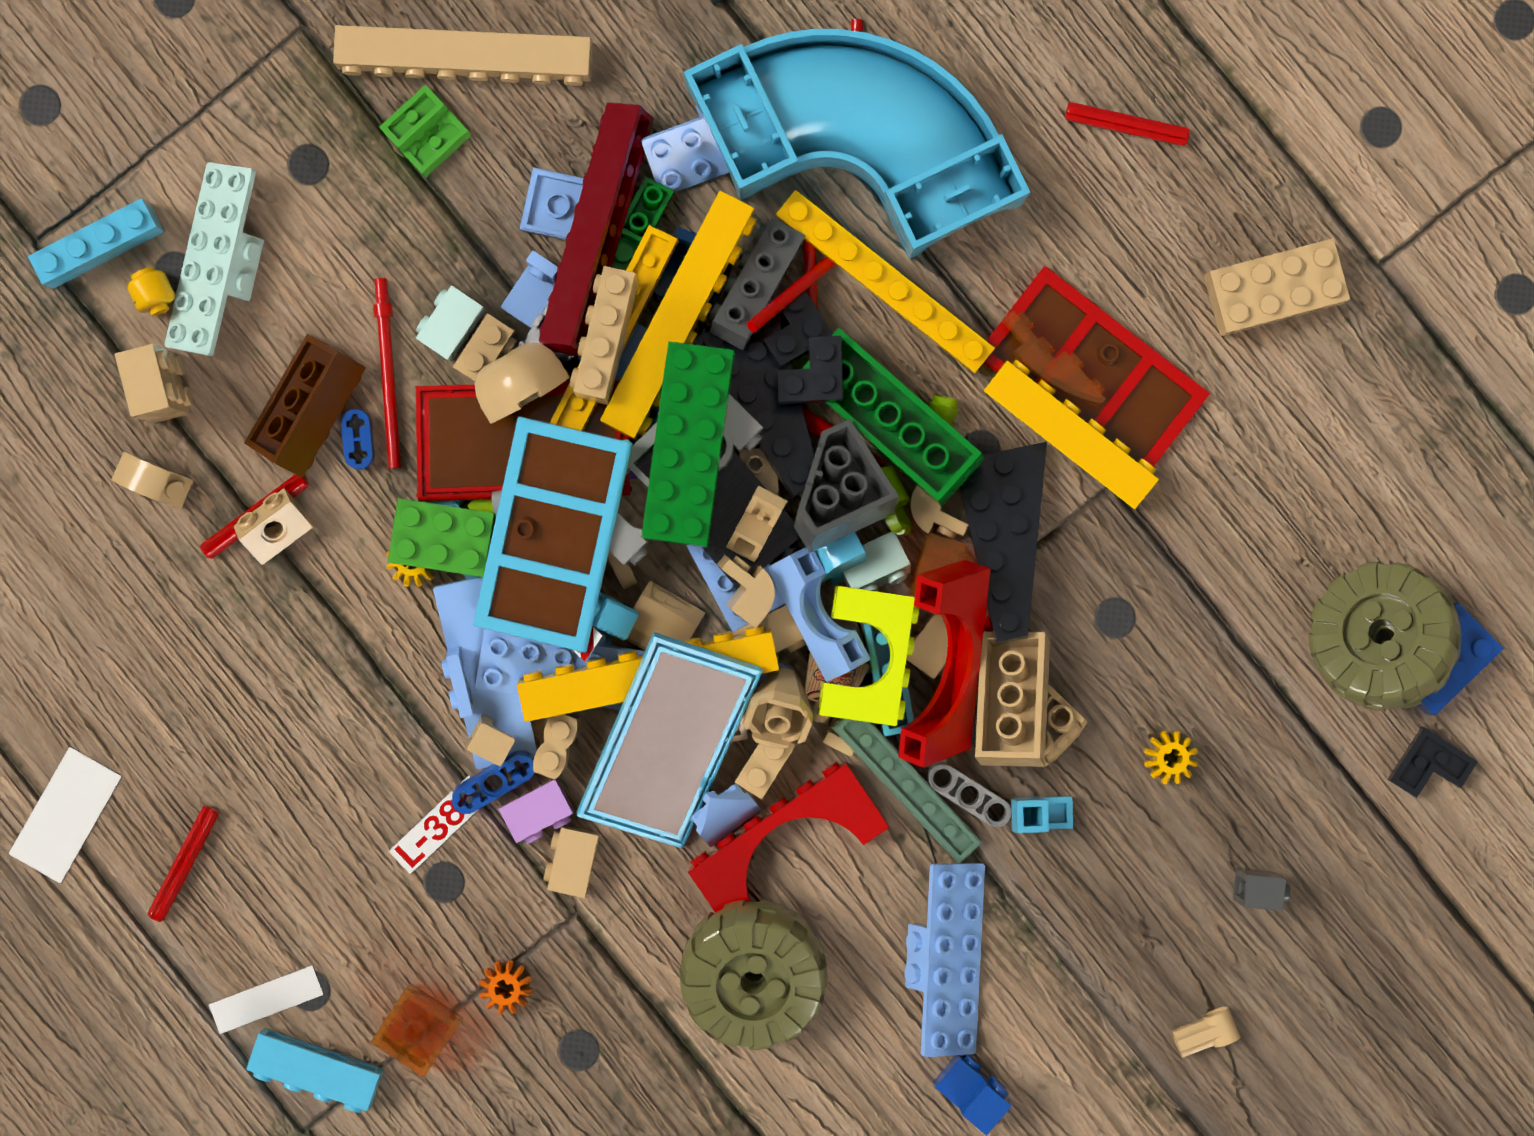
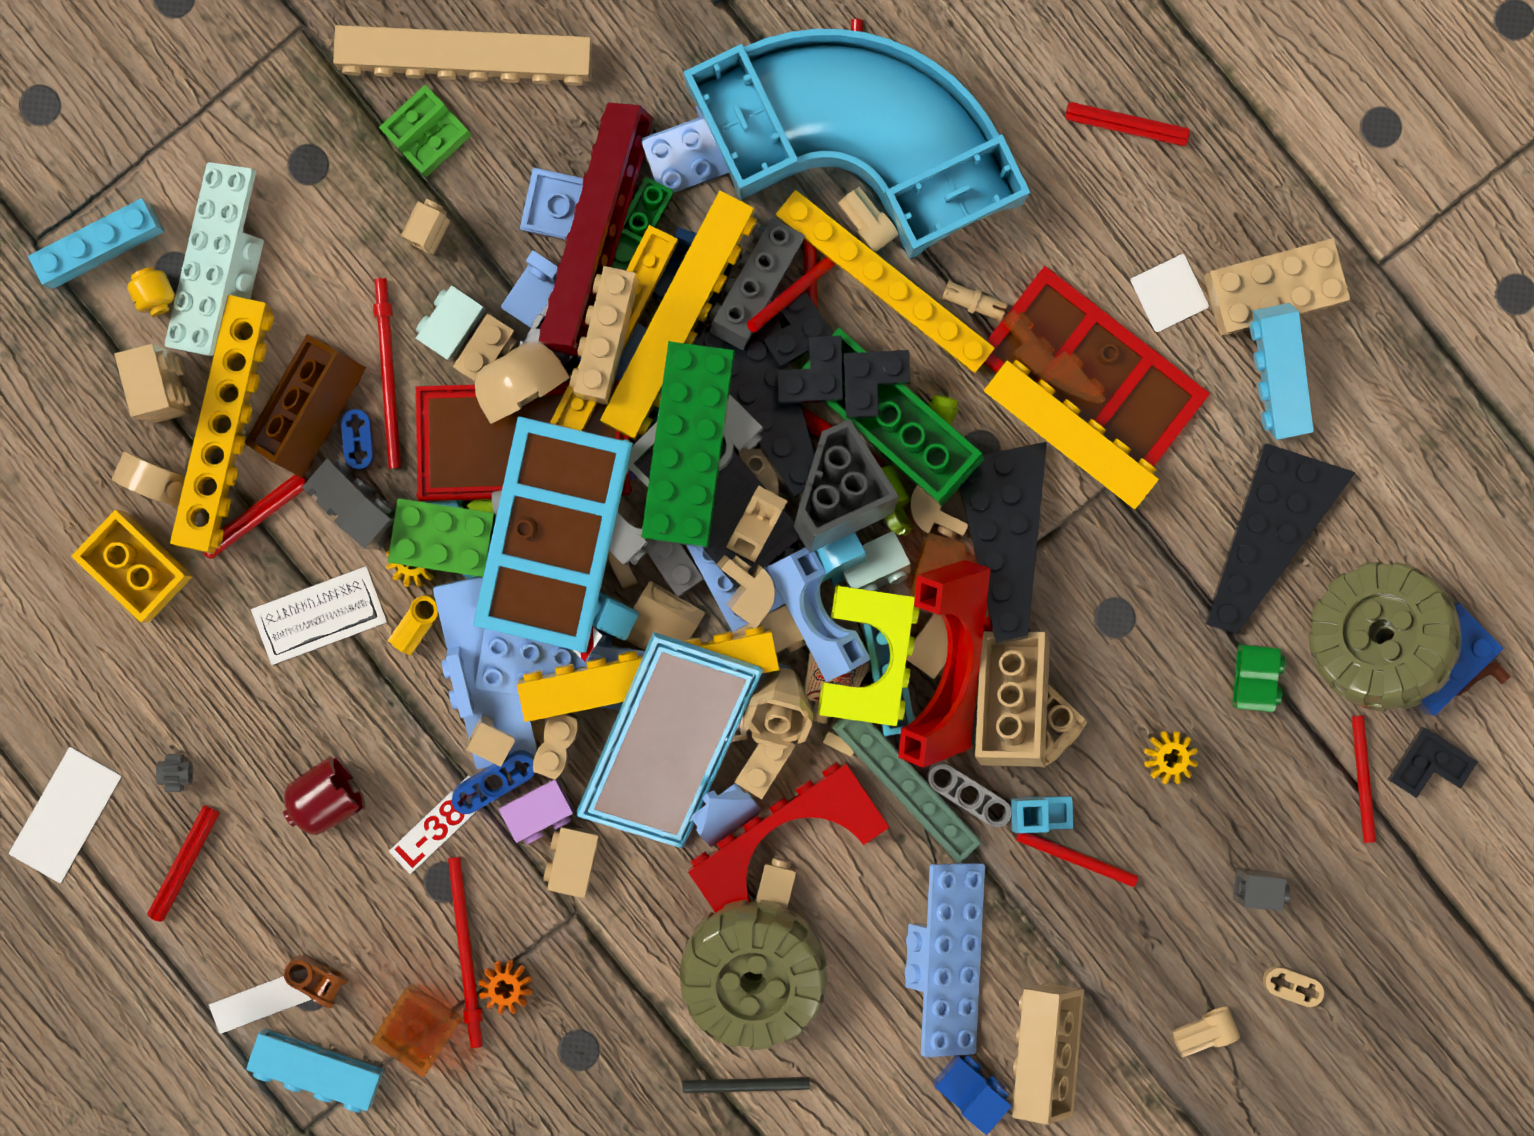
(132, 566): none -> yellow brick
(174, 772): none -> dark grey gear
(237, 314): none -> yellow brick
(268, 542): tan brick -> none
(316, 981): none -> dark orange piece
(318, 615): none -> white sticker
(322, 798): none -> dark red cylinder
(358, 510): none -> dark grey brick
(413, 626): none -> yellow piece
(426, 226): none -> tan brick
(472, 1014): none -> red bar
(674, 565): none -> flat silver brick
(746, 1085): none -> pearl dark grey bar
(776, 882): none -> tan brick
(866, 373): none -> black plate
(872, 226): none -> tan piece
(974, 301): none -> tan pin
(1047, 1053): none -> tan brick
(1077, 858): none -> red bar
(1169, 293): none -> white sticker
(1257, 678): none -> green brick
(1277, 517): none -> black wing
(1282, 371): none -> medium azure brick
(1290, 993): none -> tan beam
(1363, 779): none -> red bar
(1491, 669): none -> copper piece

